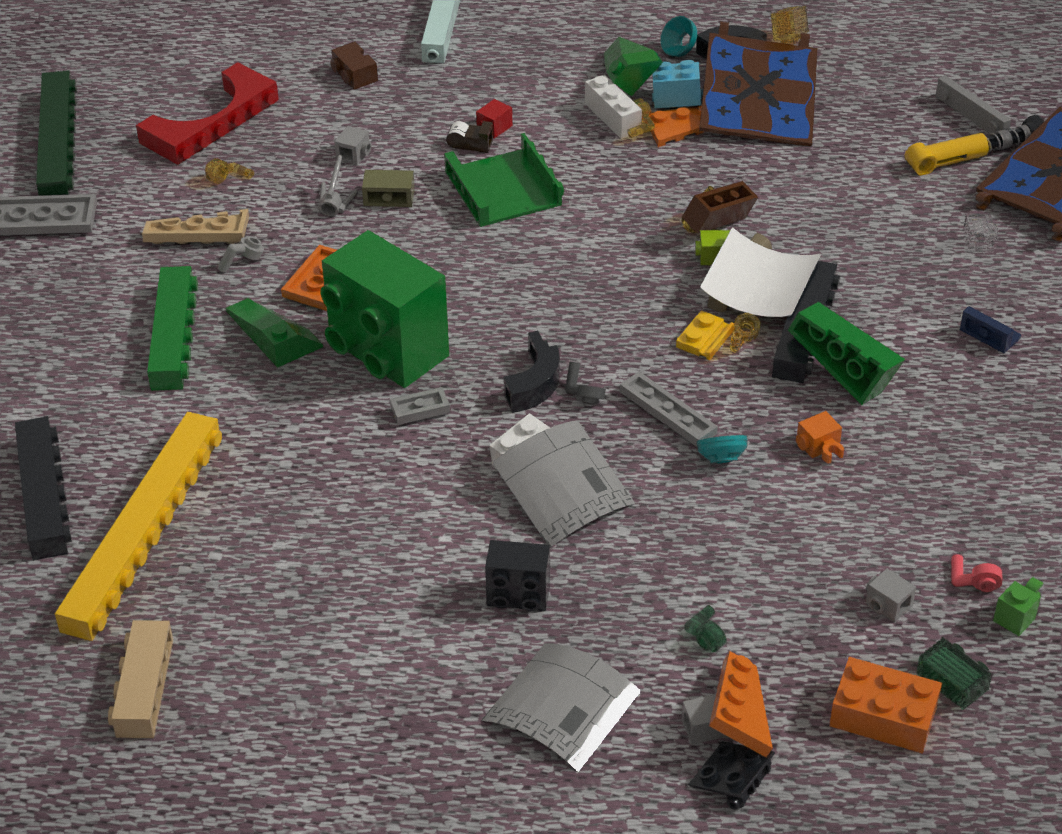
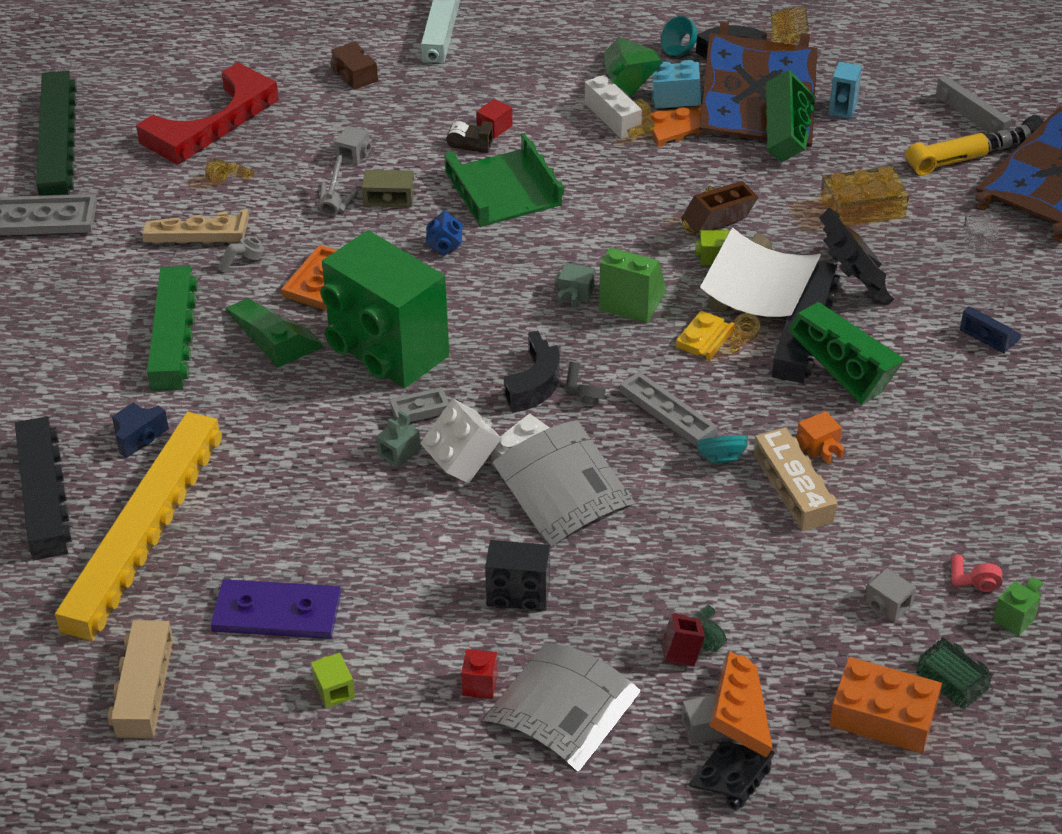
(138, 427): none -> dark blue brick
(276, 609): none -> dark purple plate
(332, 680): none -> lime brick
(398, 440): none -> sand green brick
(444, 233): none -> blue brick
(460, 440): none -> white brick
(479, 674): none -> red brick
(575, 283): none -> sand green brick
(630, 285): none -> bright green slope
(682, 640): none -> dark red brick
(787, 115): none -> green wedge
(795, 479): none -> tan brick
(845, 90): none -> medium azure brick
(854, 256): none -> black bracket
(865, 195): none -> clear yellow brick

